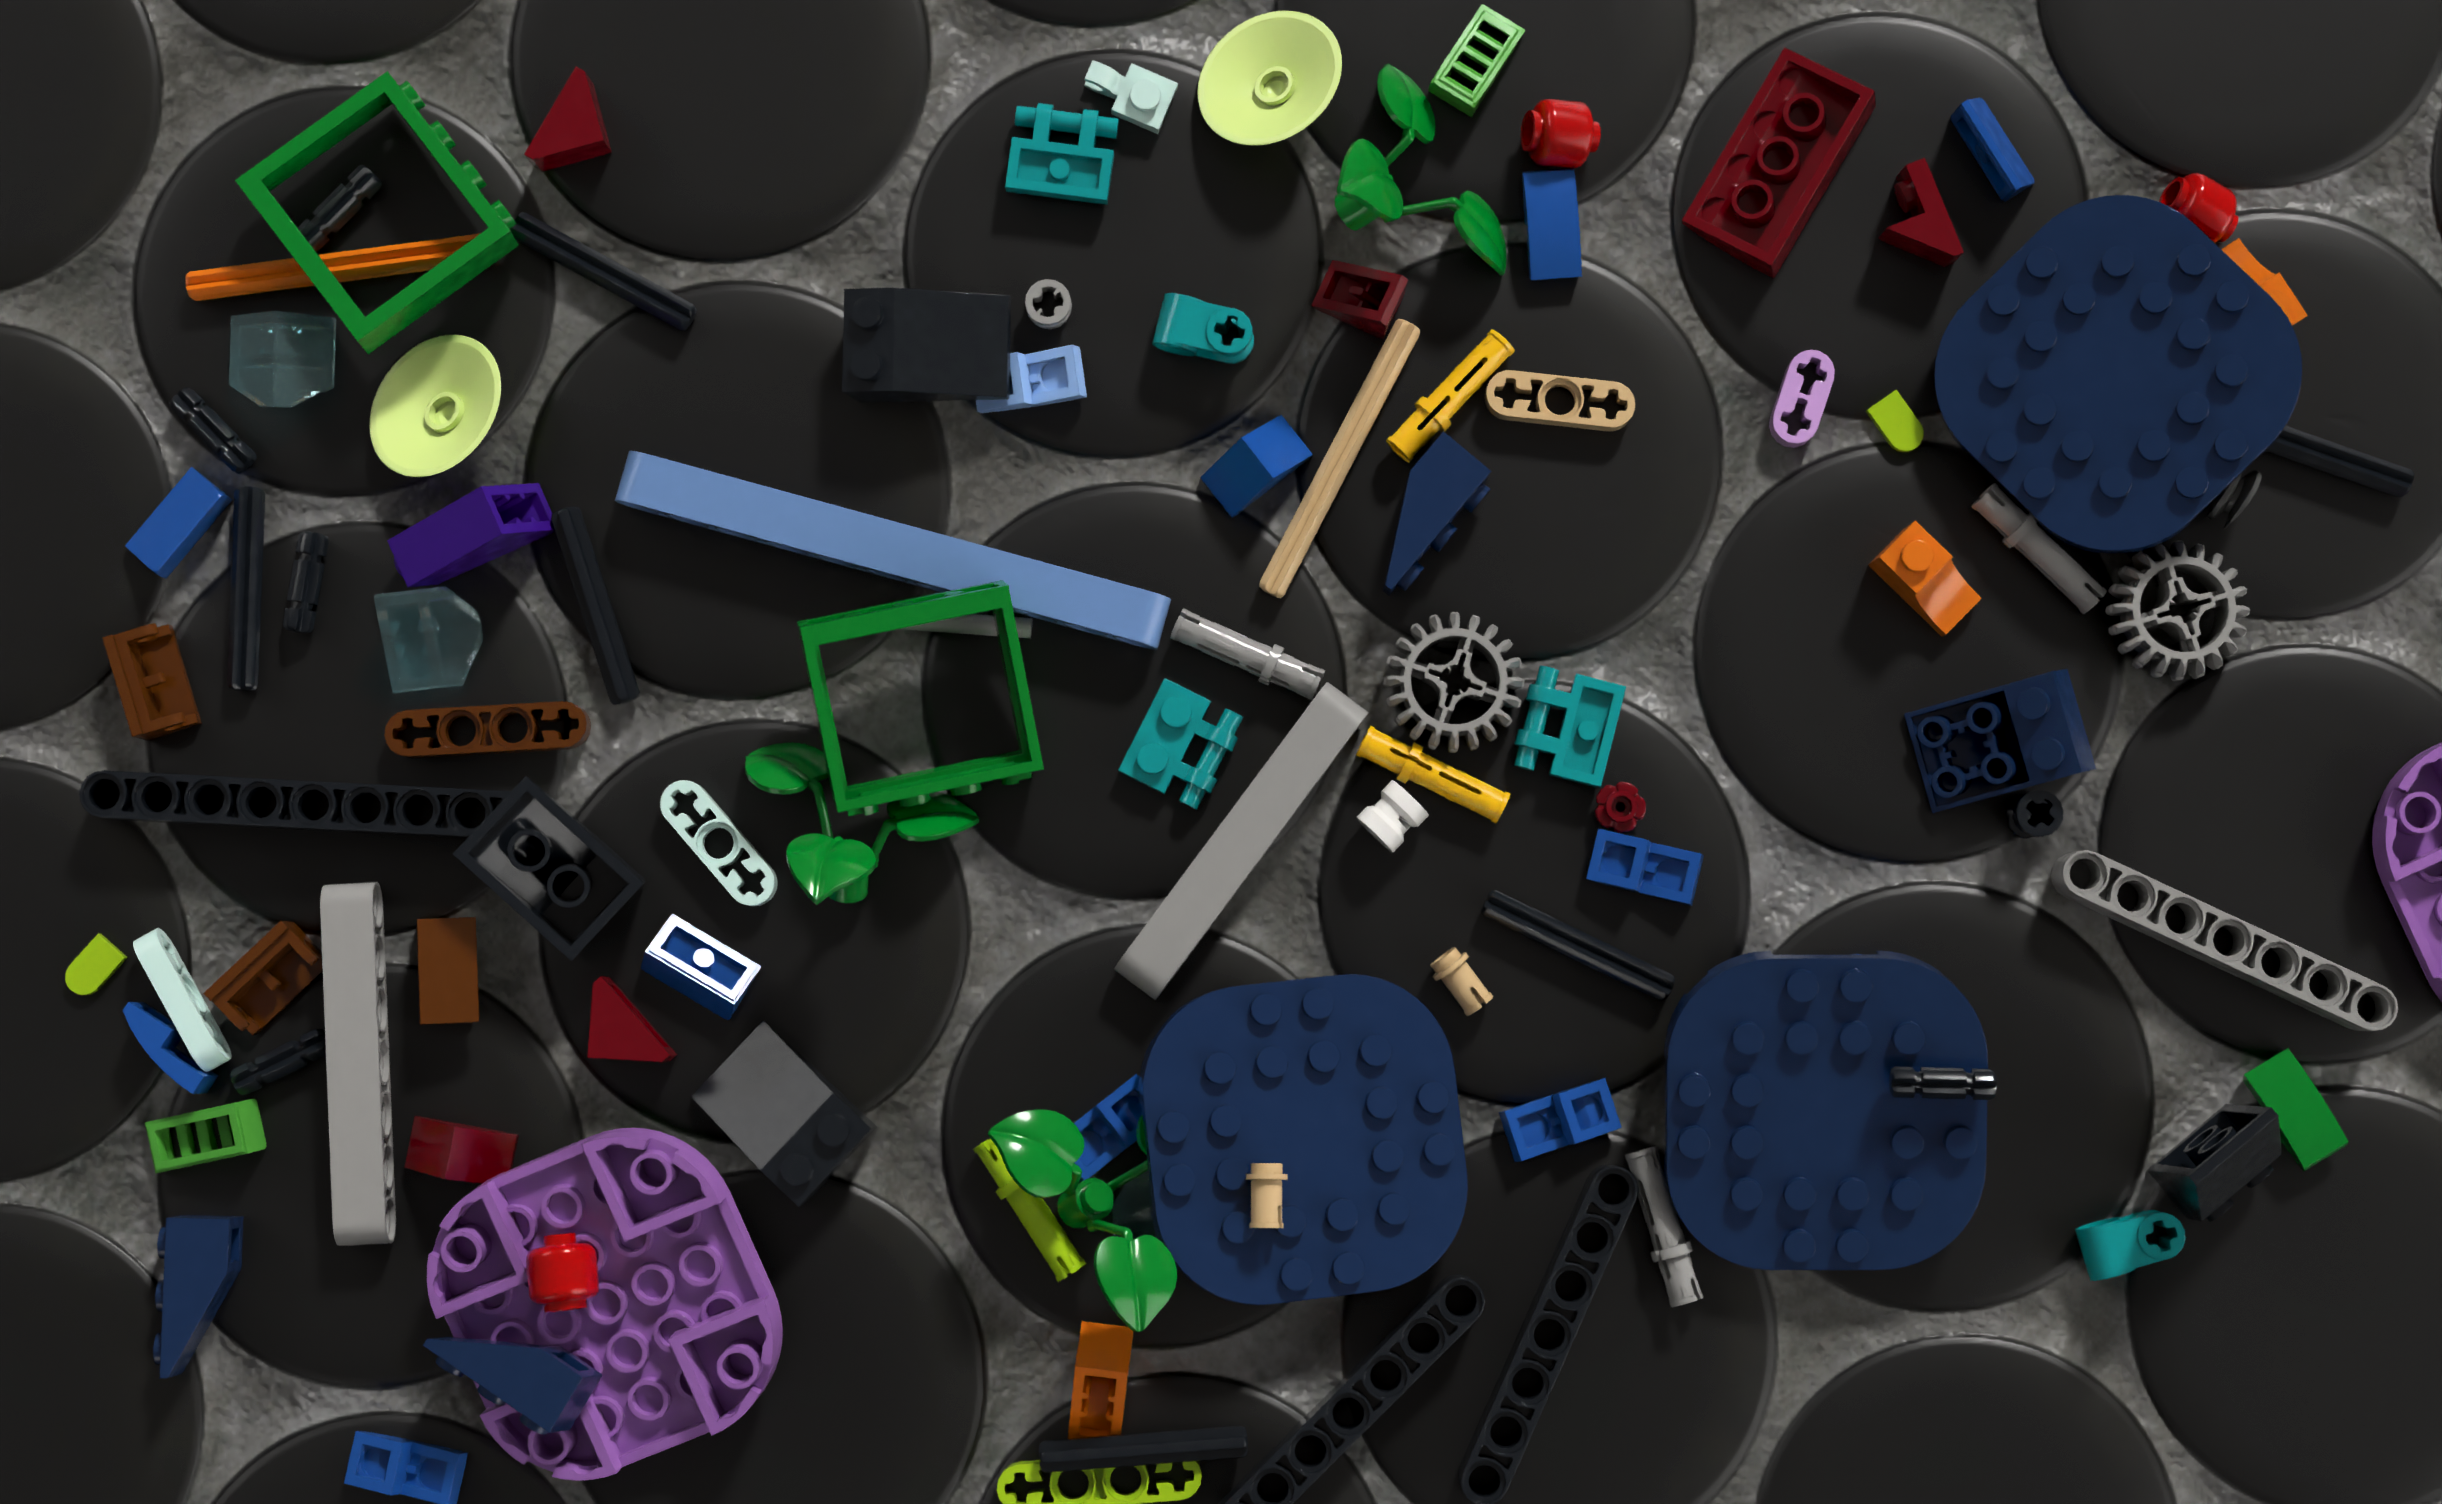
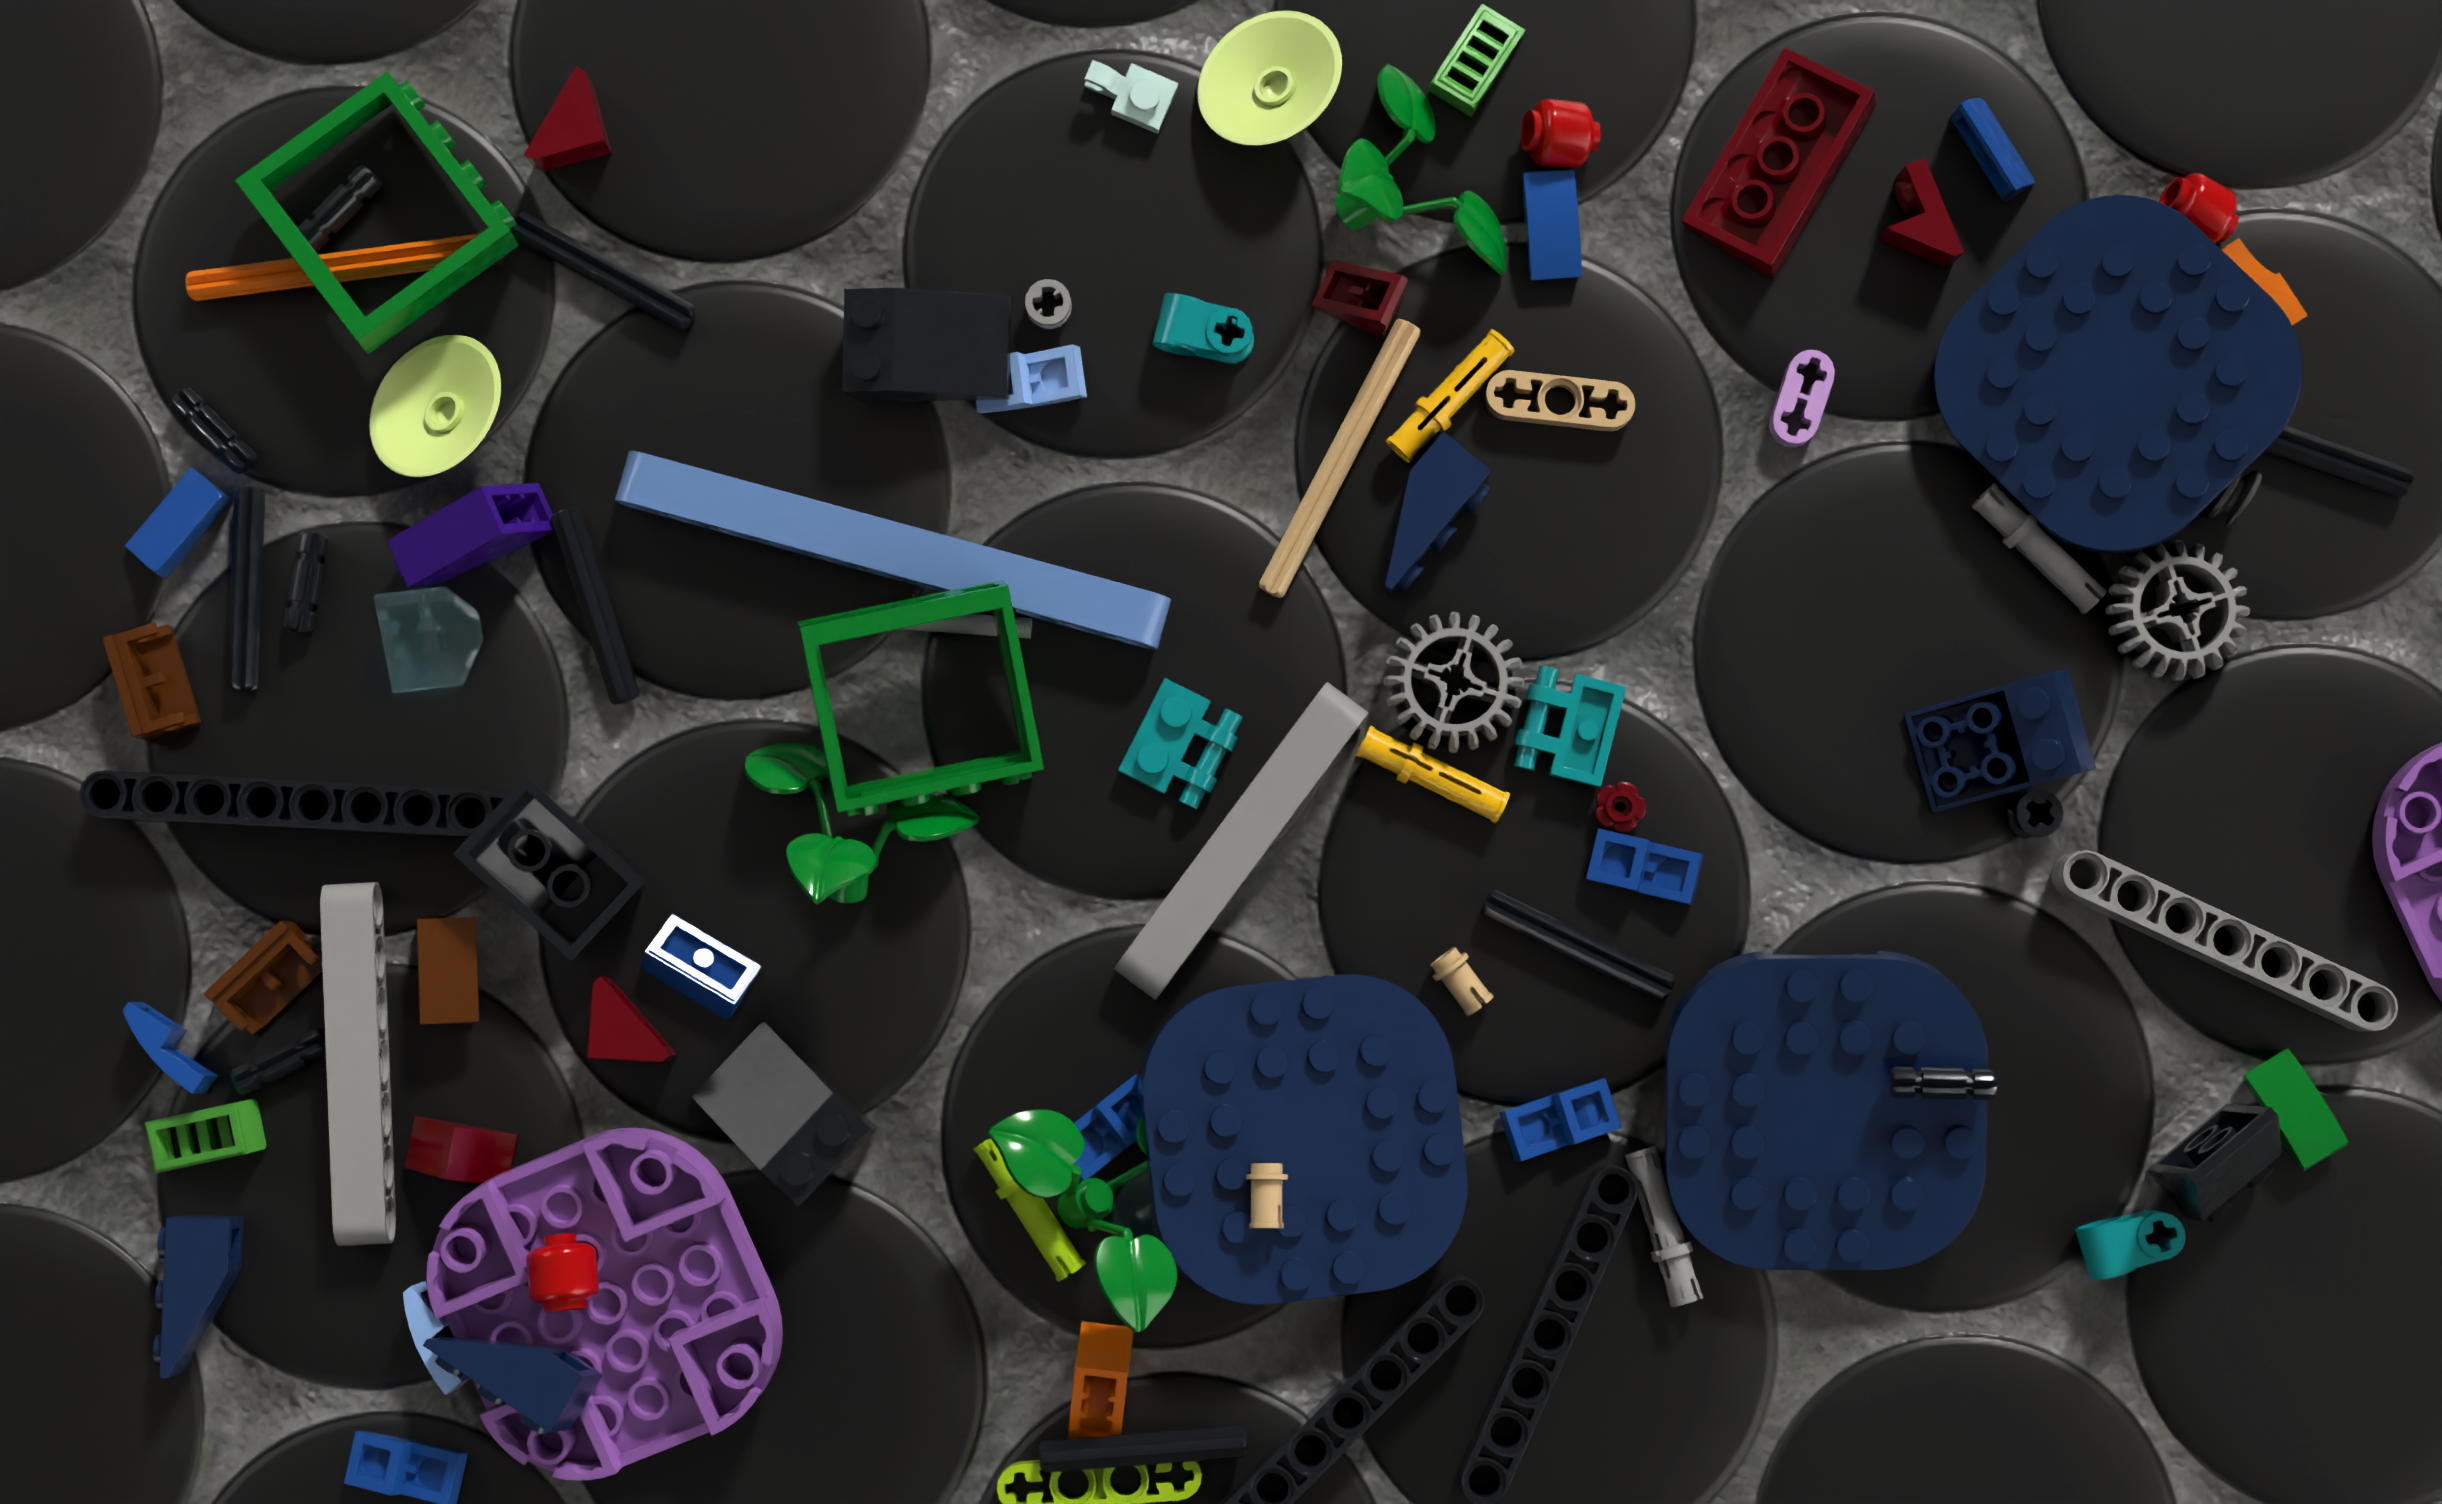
(94, 966): lime piece -> none
(182, 1000): light aqua beam -> none
(282, 357): clear light blue slope -> none
(425, 1326): none -> light blue slope
(488, 734): reddish brown beam -> none
(684, 822): light aqua beam -> none
(1060, 168): teal plate -> none
(1255, 465): blue slope -> none
(1255, 657): light grey pin -> none
(1392, 816): white wheel -> none
(1897, 422): lime piece -> none
(1925, 578): orange arch -> none

